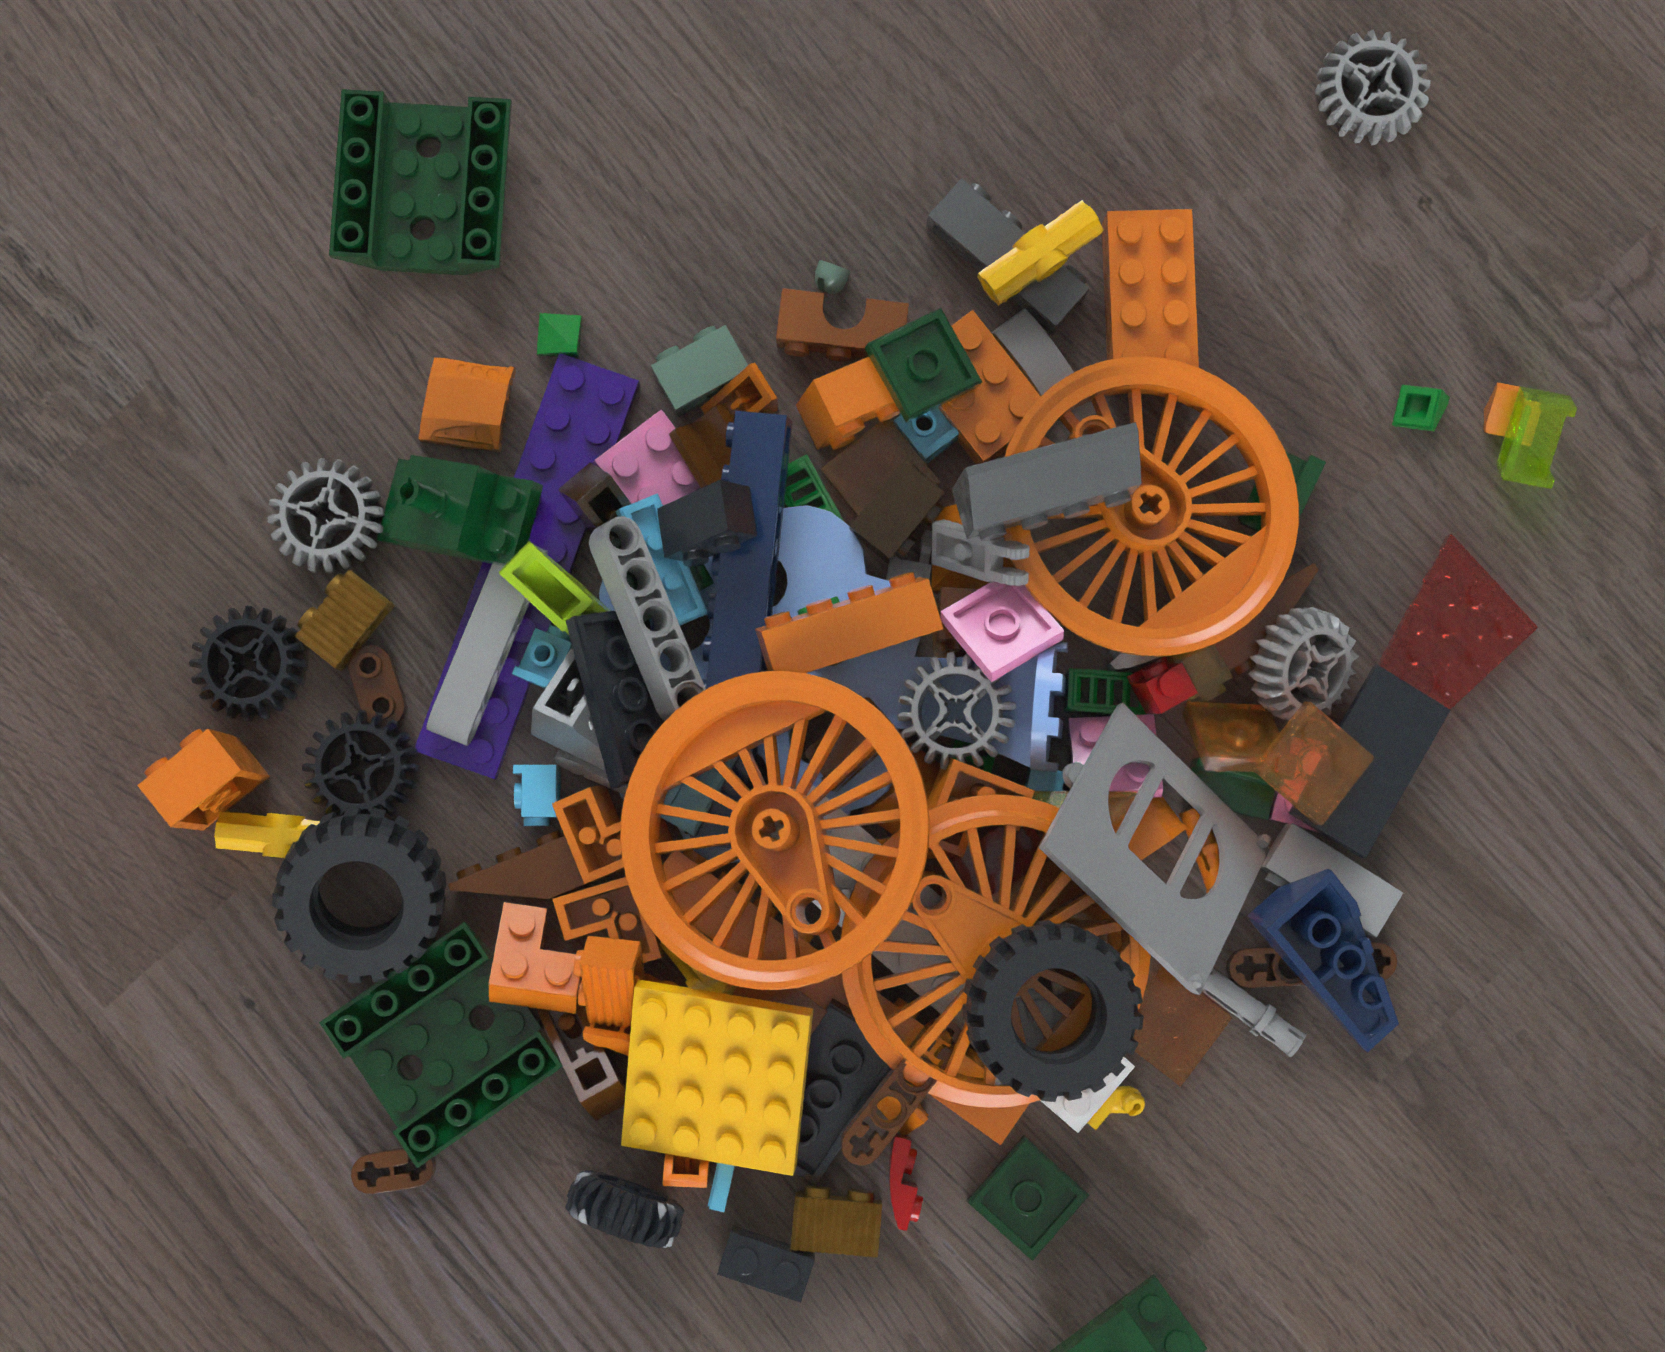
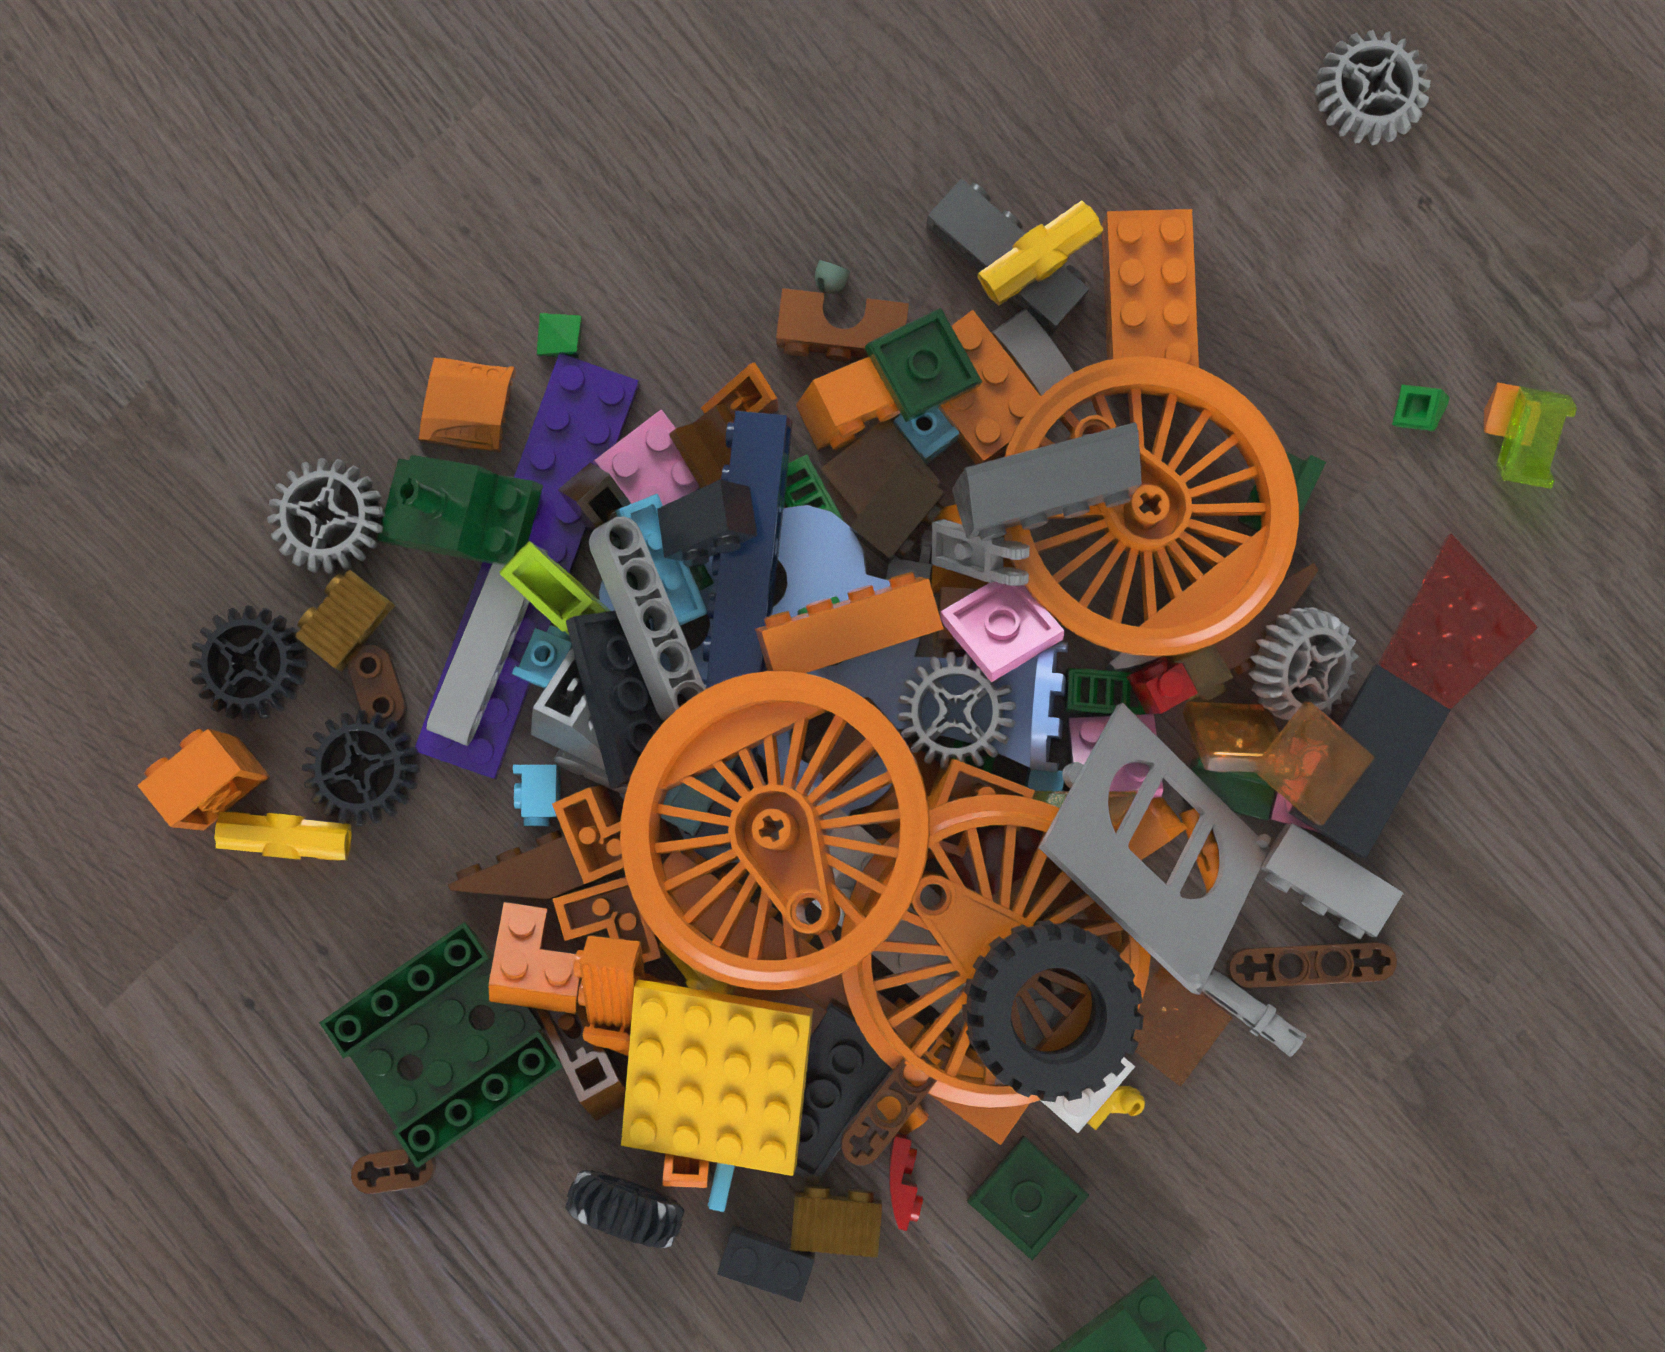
(350, 948): black tyre -> none
(390, 187): dark green slope -> none
(699, 369): sand green brick -> none
(1322, 940): dark blue wedge -> none

